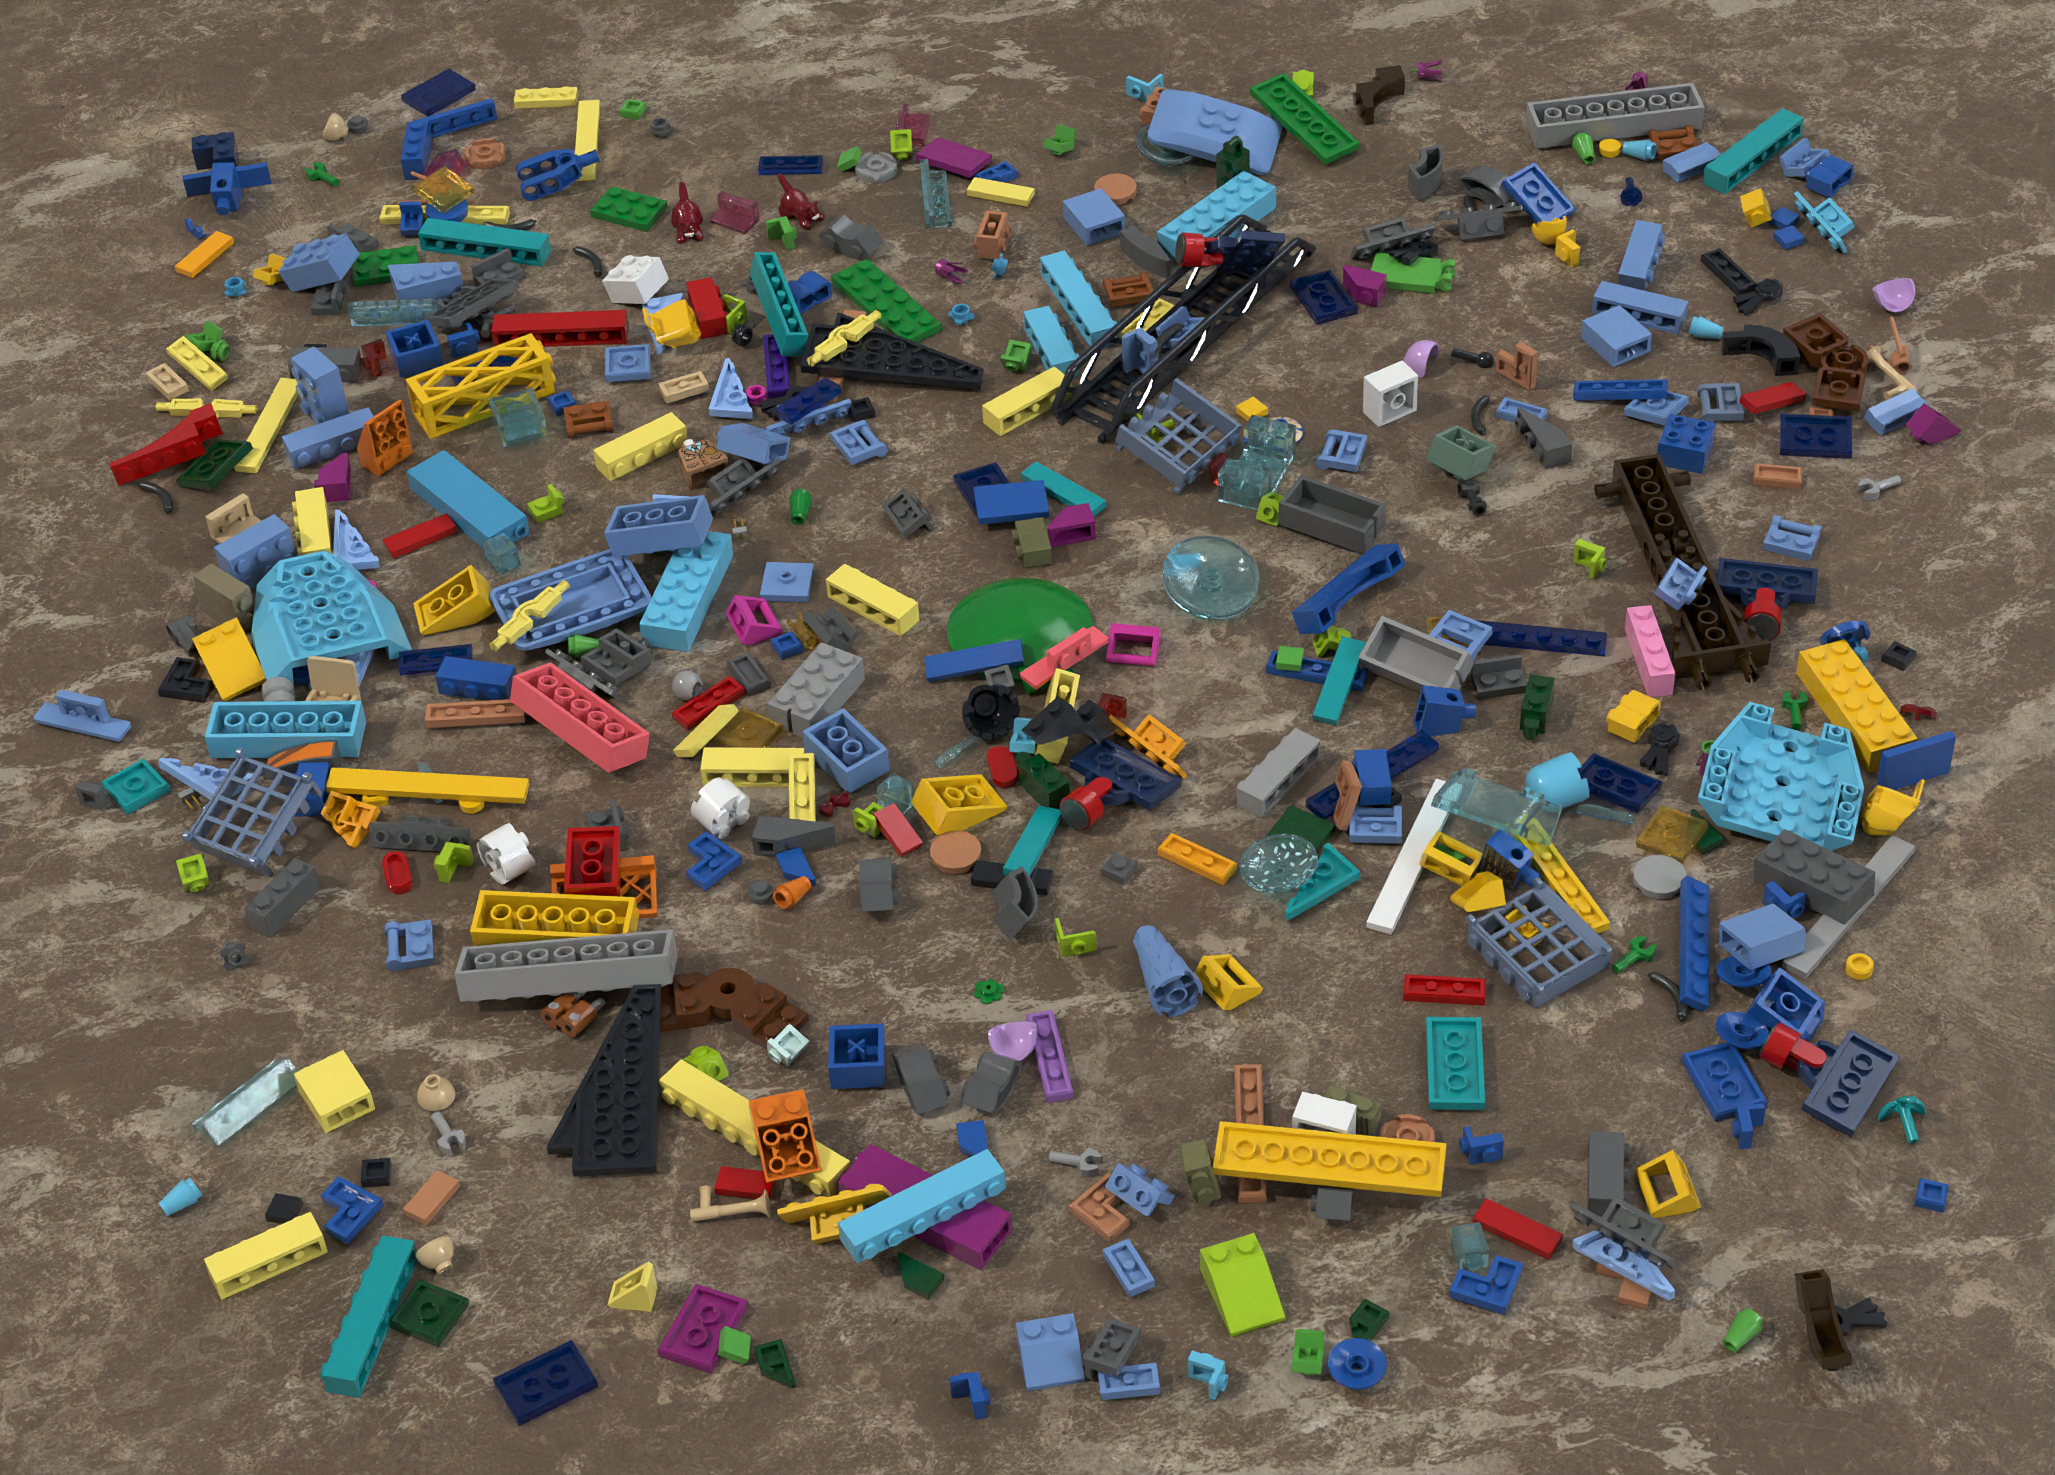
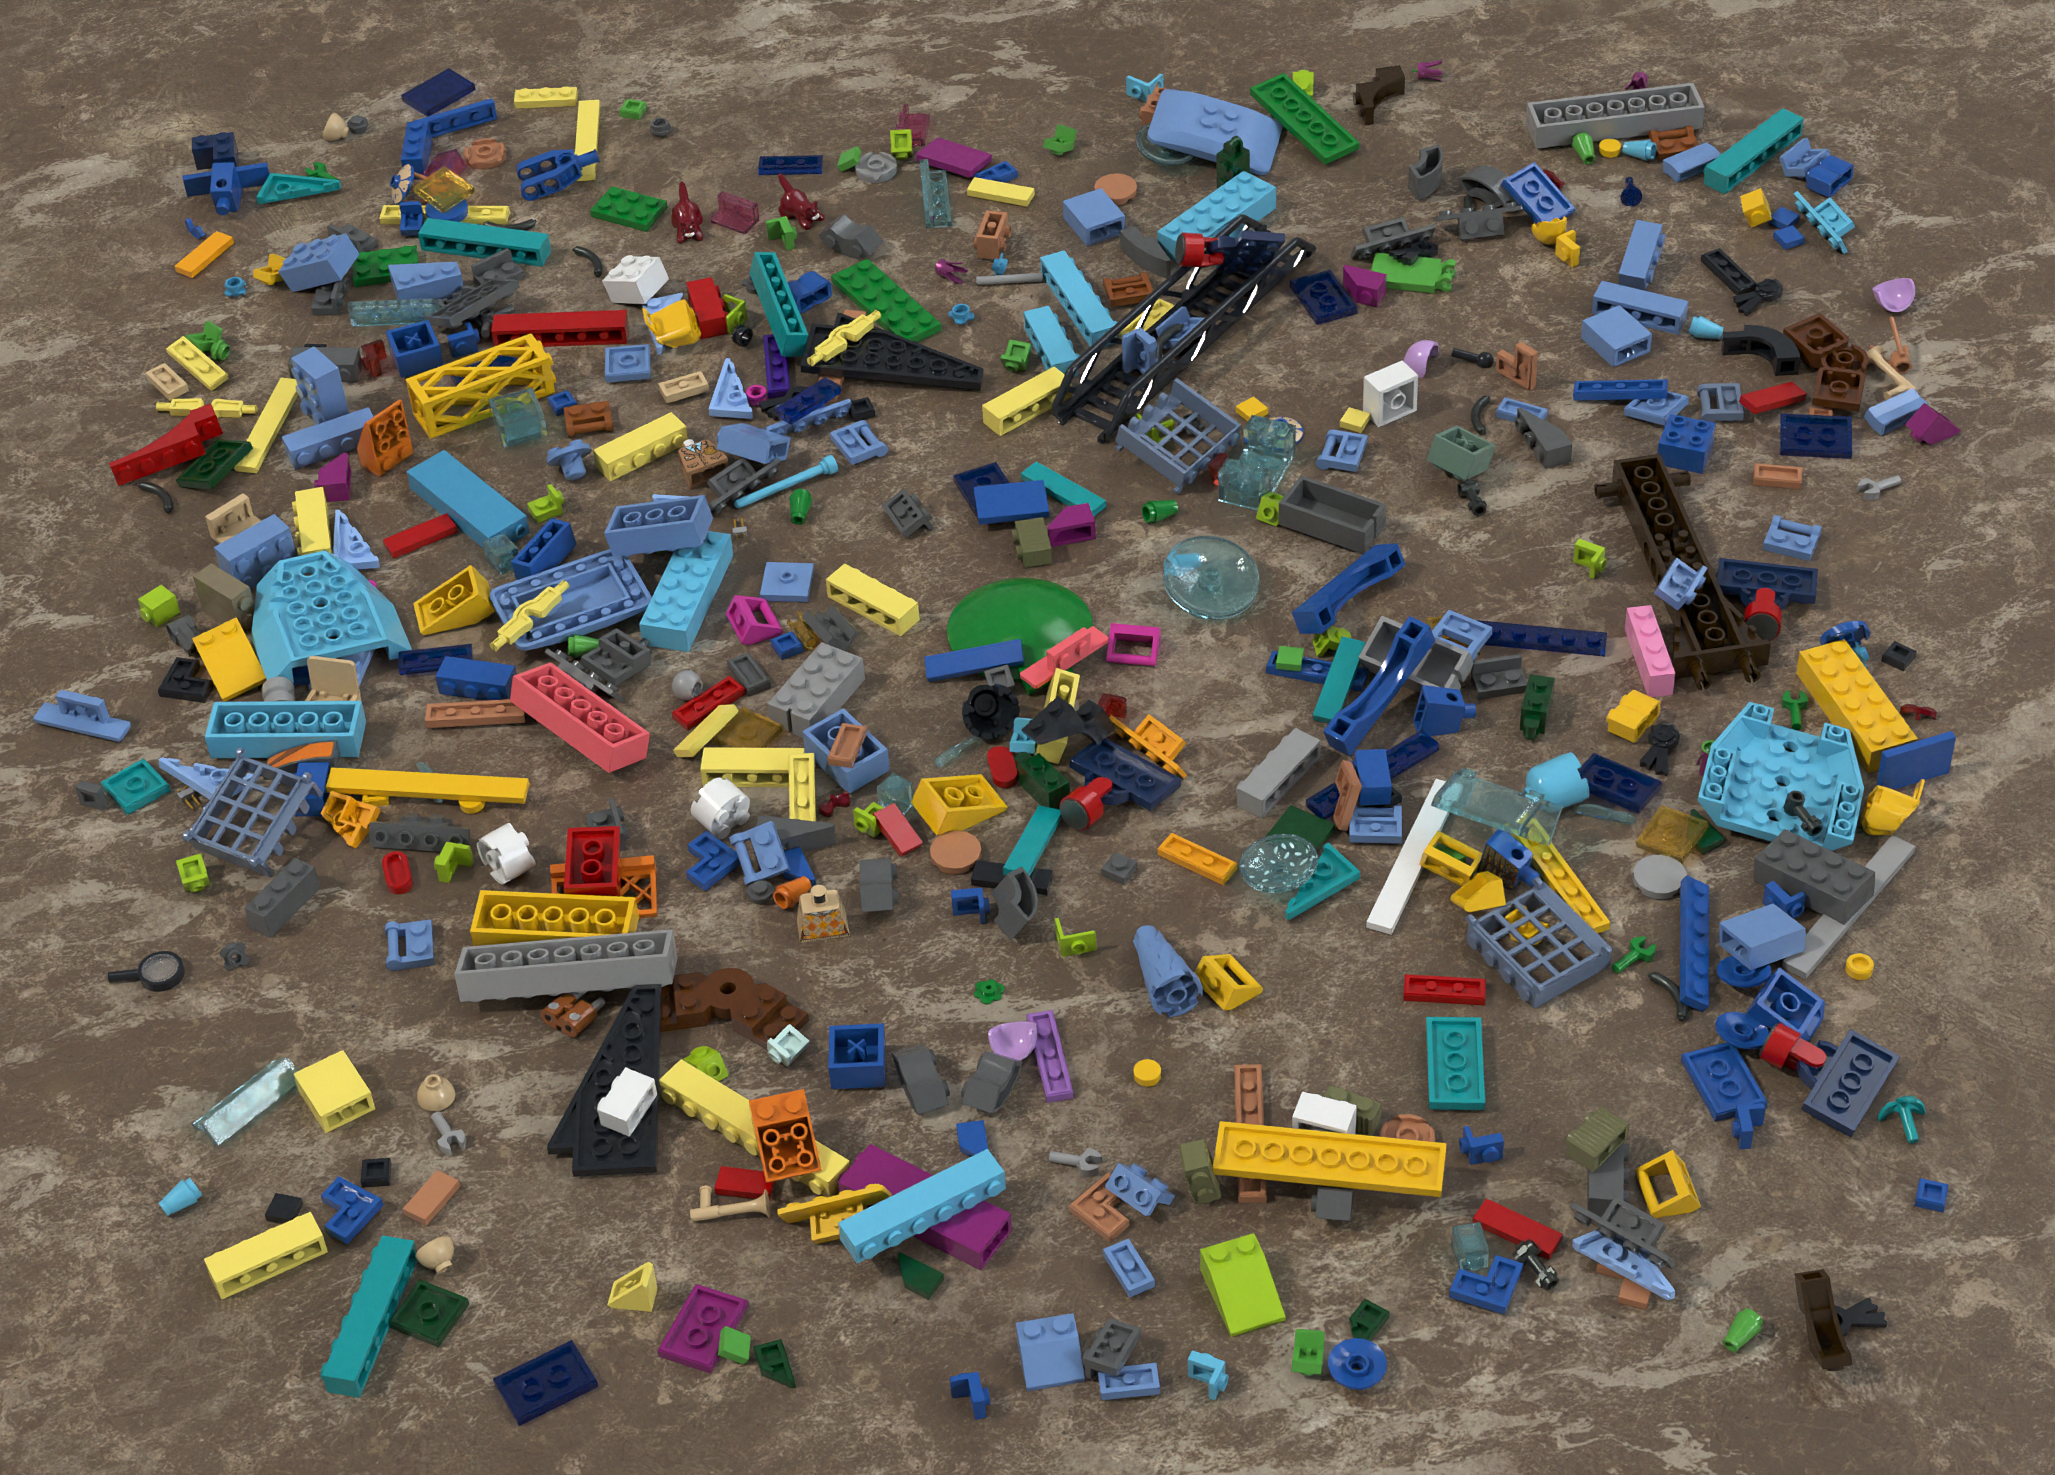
(156, 972): none -> piece
(158, 606): none -> lime brick
(286, 186): none -> teal wing
(402, 184): none -> dish
(545, 549): none -> blue brick
(570, 459): none -> medium blue plate
(627, 1101): none -> white brick
(767, 849): none -> medium blue plate
(821, 915): none -> tan torso
(826, 466): none -> medium azure piece
(847, 745): none -> nougat tile
(970, 902): none -> blue bracket
(1007, 279): none -> light grey bar
(1147, 1072): none -> yellow tile
(1158, 510): none -> green cone
(1354, 420): none -> light yellow tile
(1405, 654): none -> blue arch
(1526, 1254): none -> pearl dark grey bar
(1557, 181): none -> dark red piece
(1596, 1139): none -> olive brick
(1794, 807): none -> pearl dark grey bar

